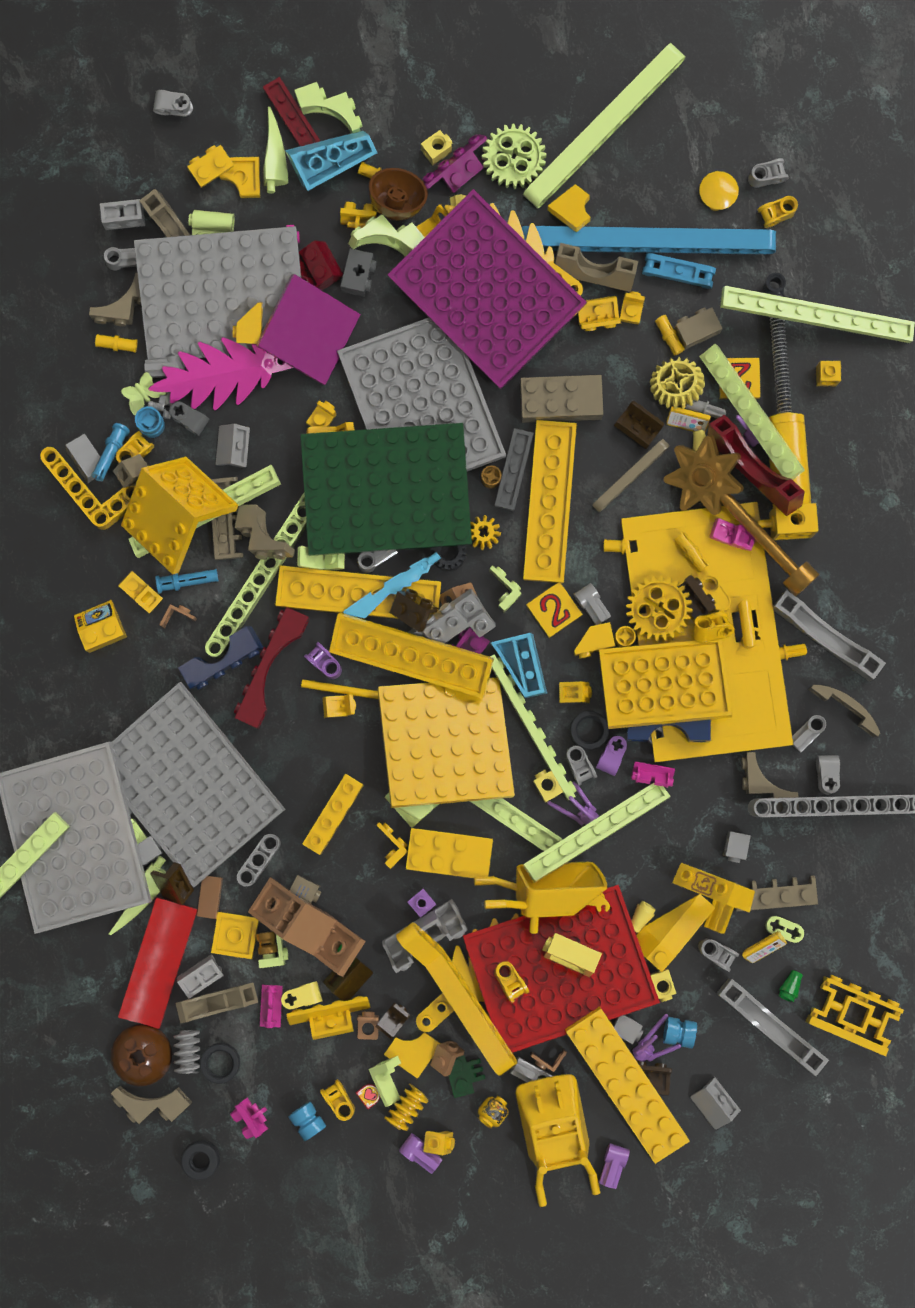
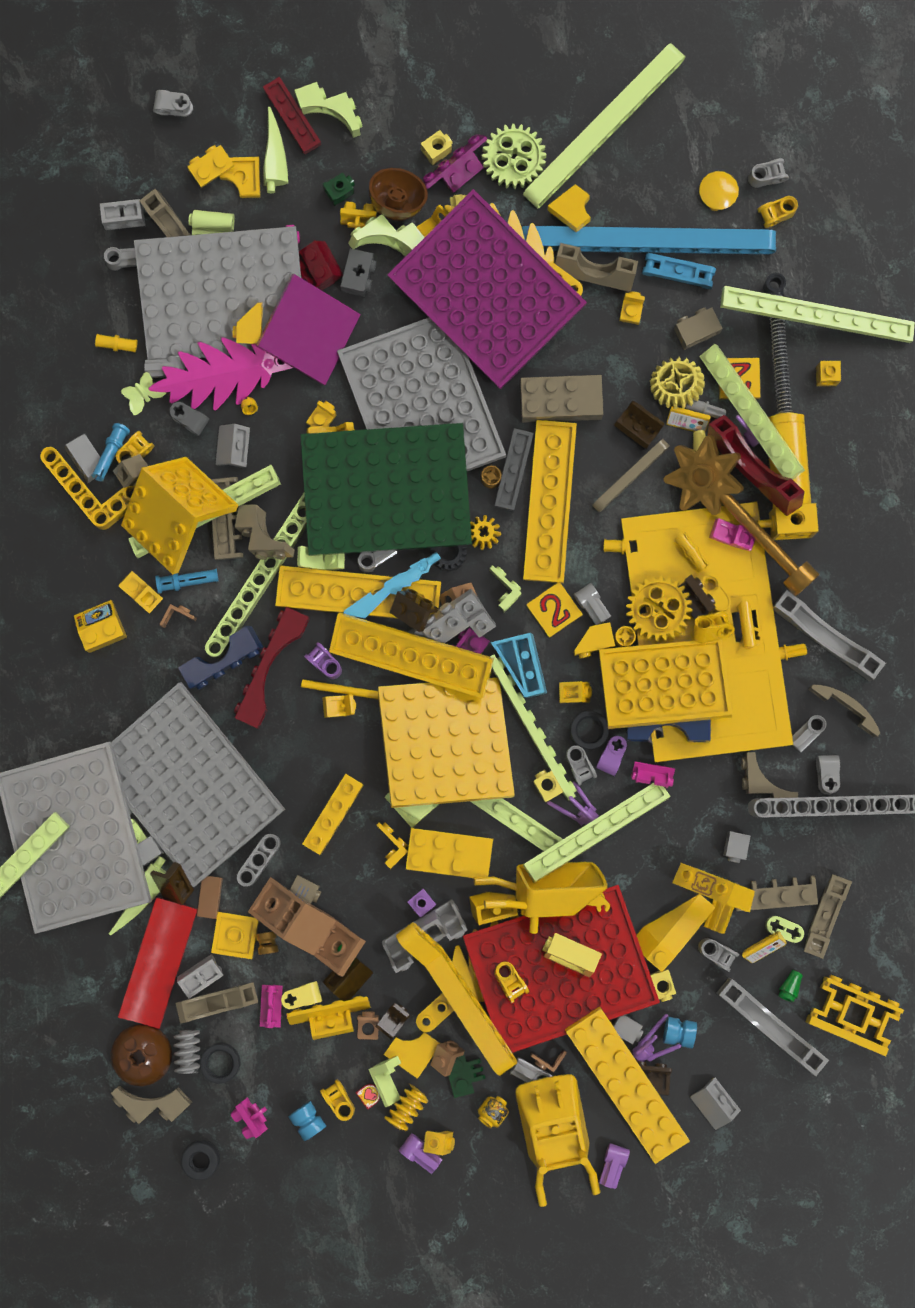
(121, 311): dark tan arch -> none
(149, 422): dark azure wheel -> none
(163, 401): light grey hose -> none
(249, 410): none -> yellow hinge
(271, 960): yellowish green bracket -> none
(330, 157): medium azure wedge -> none
(336, 194): none -> dark green brick
(367, 170): yellow pin -> none
(484, 915): none -> yellow slope
(599, 313): yellow bracket -> none
(643, 914): light yellow cone -> none
(669, 335): yellow pin -> none
(826, 915): none -> dark tan slope

